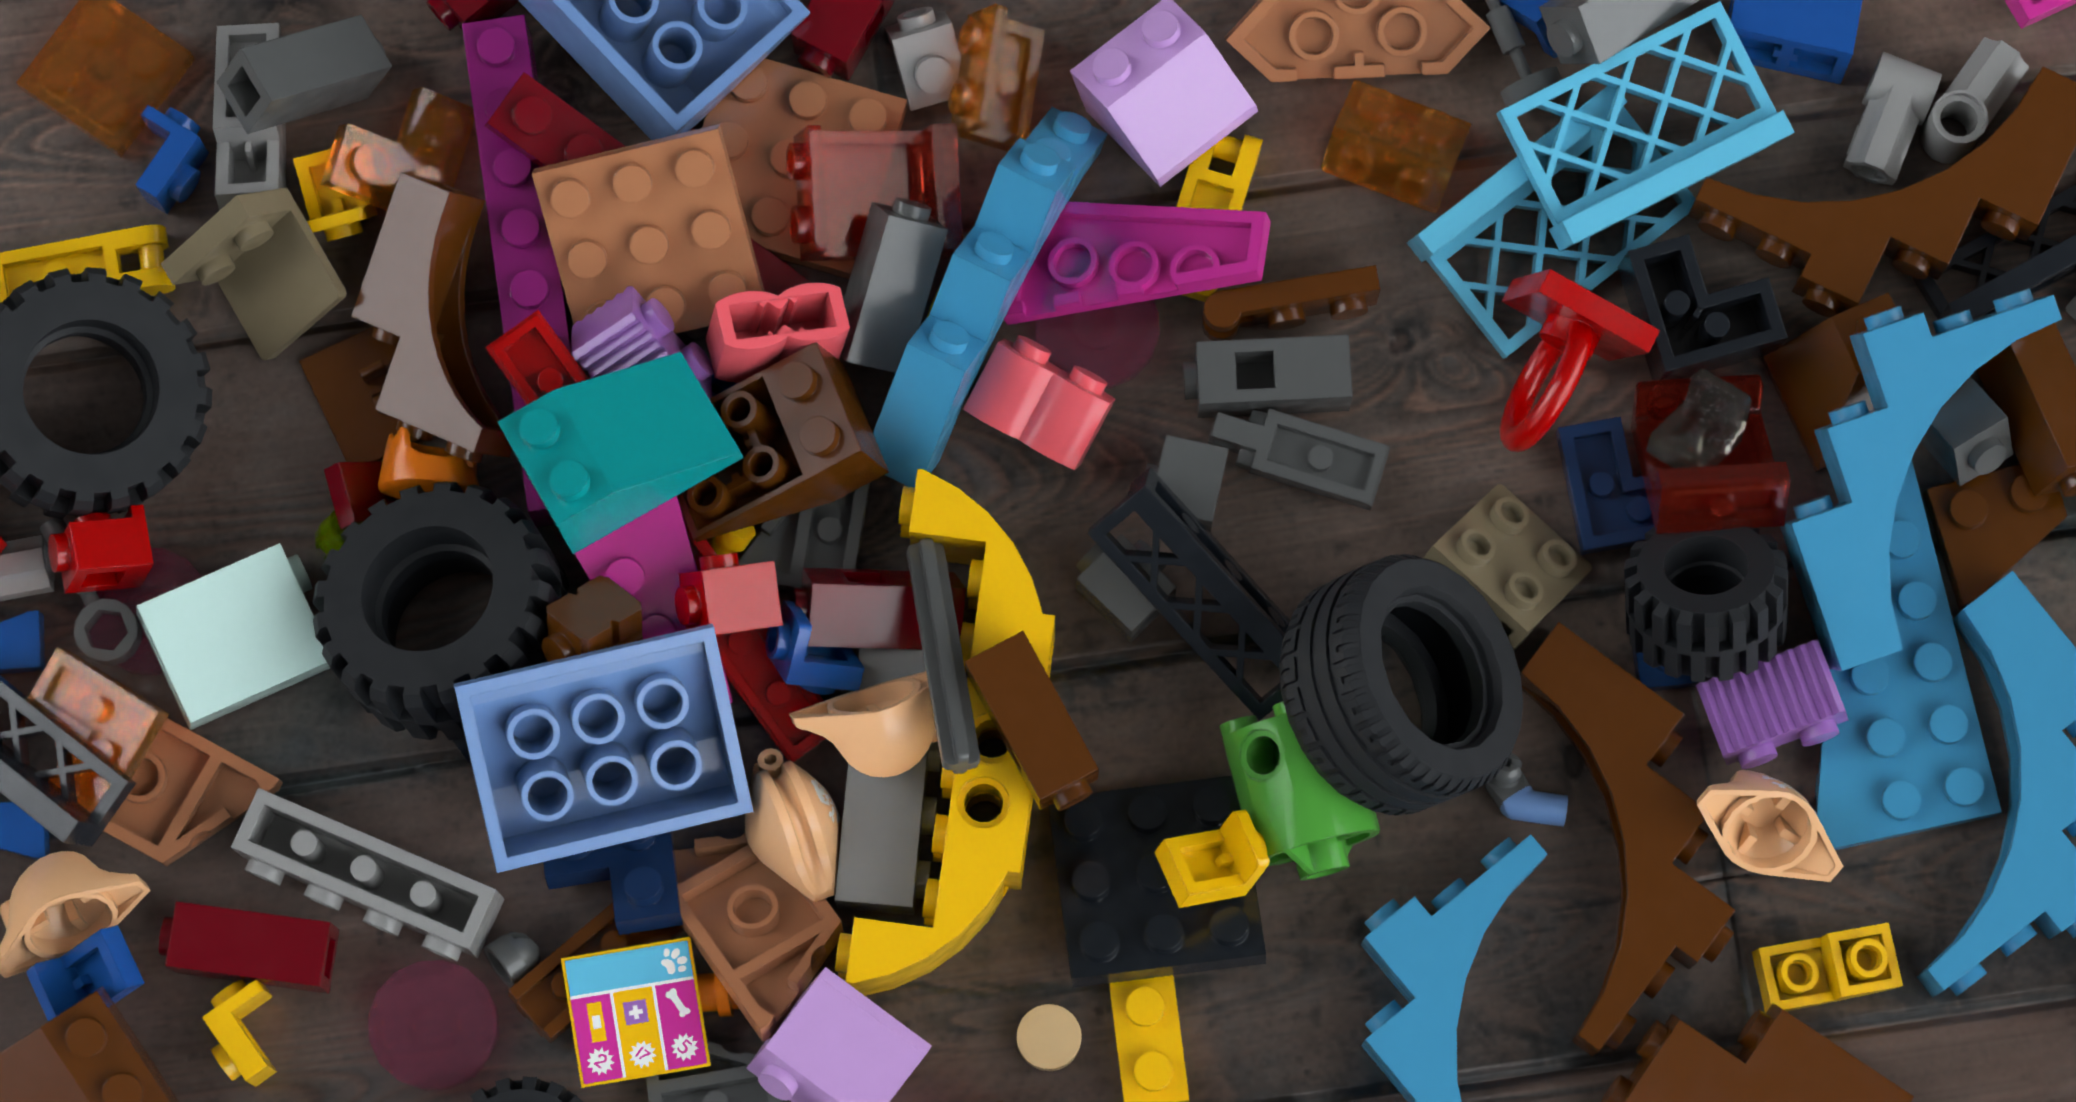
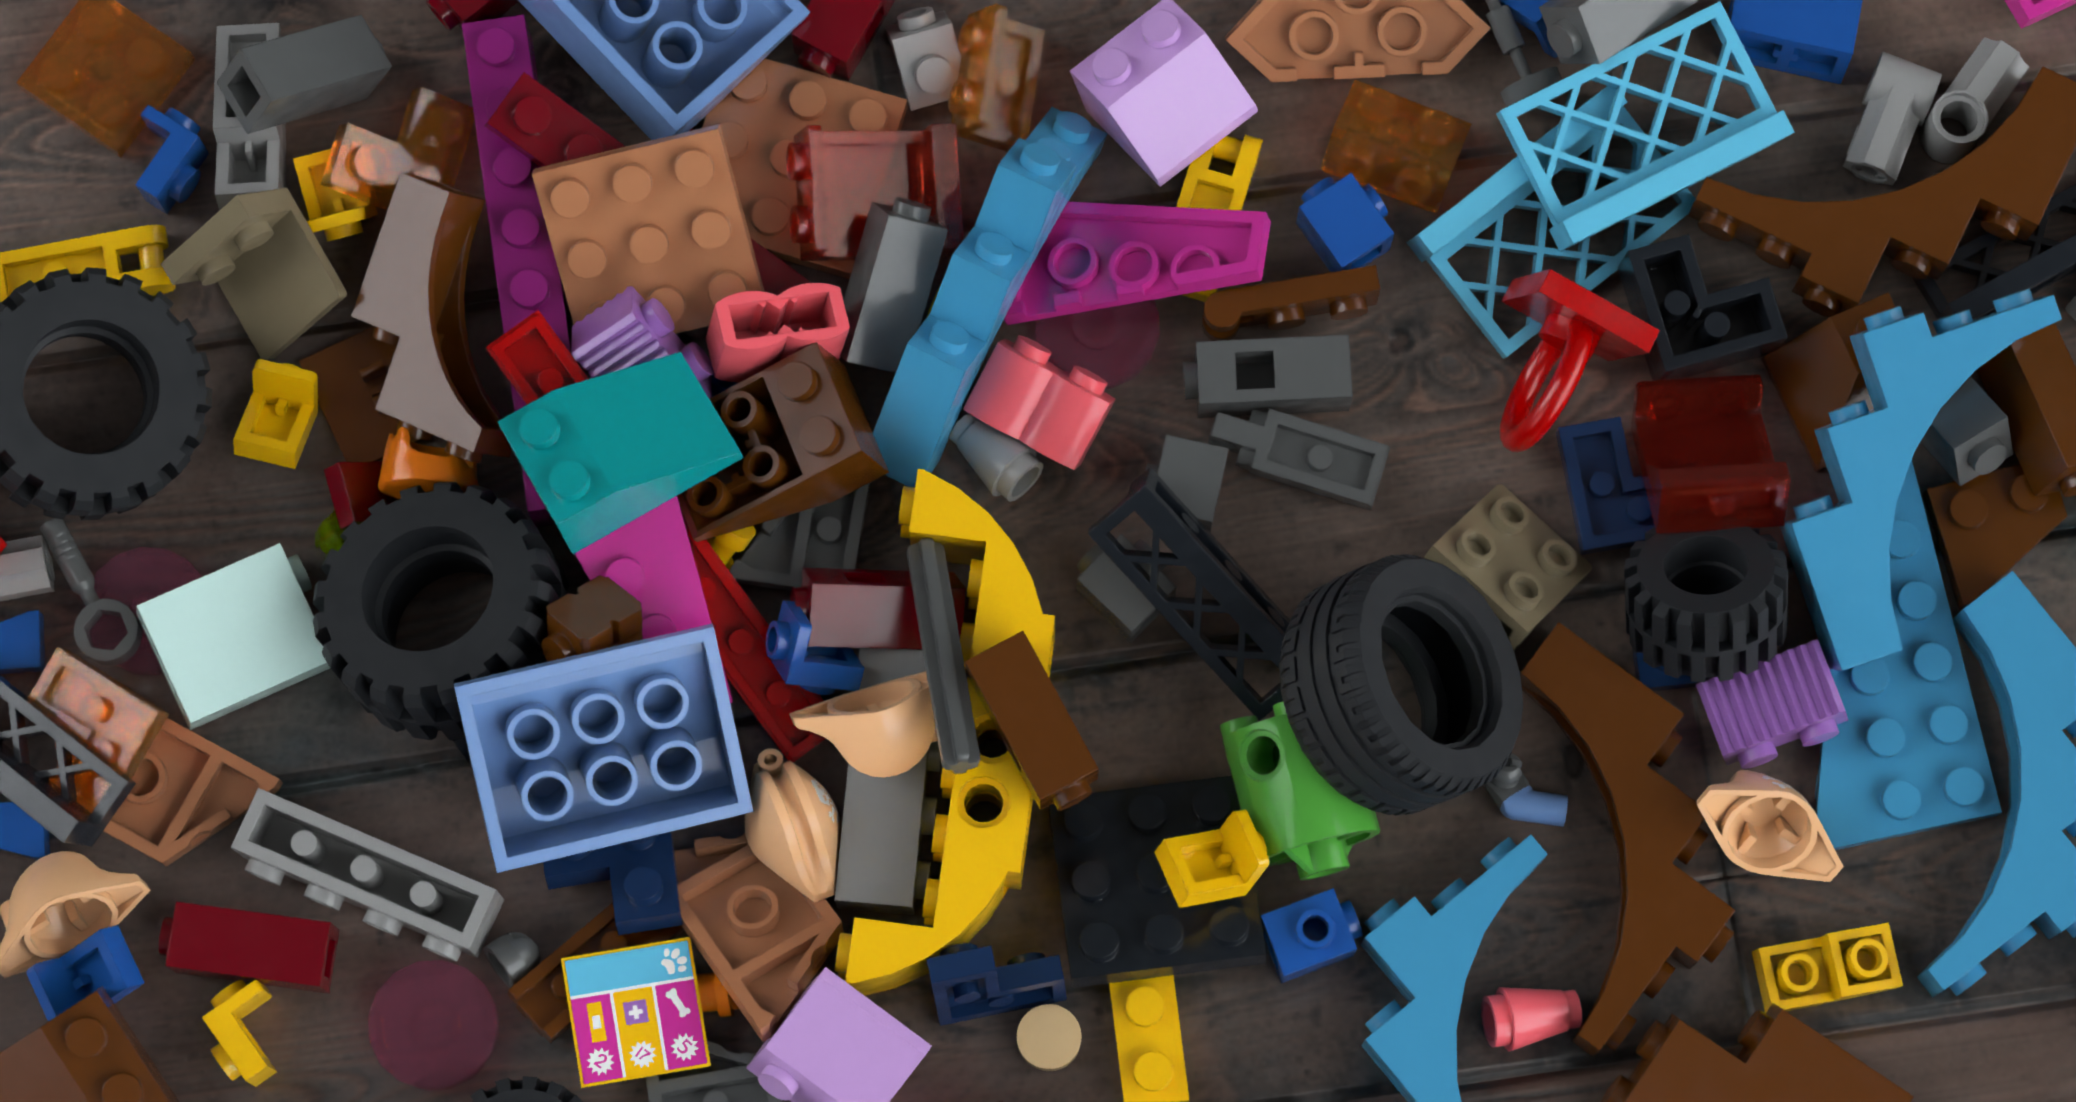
(102, 552): red brick -> none
(278, 414): none -> yellow bracket
(729, 595): brick -> none
(972, 987): none -> dark blue plate
(998, 459): none -> light grey cone
(1310, 934): none -> blue brick
(1345, 223): none -> blue brick
(1528, 1015): none -> coral cone
(1704, 425): clear smoke bracket -> none

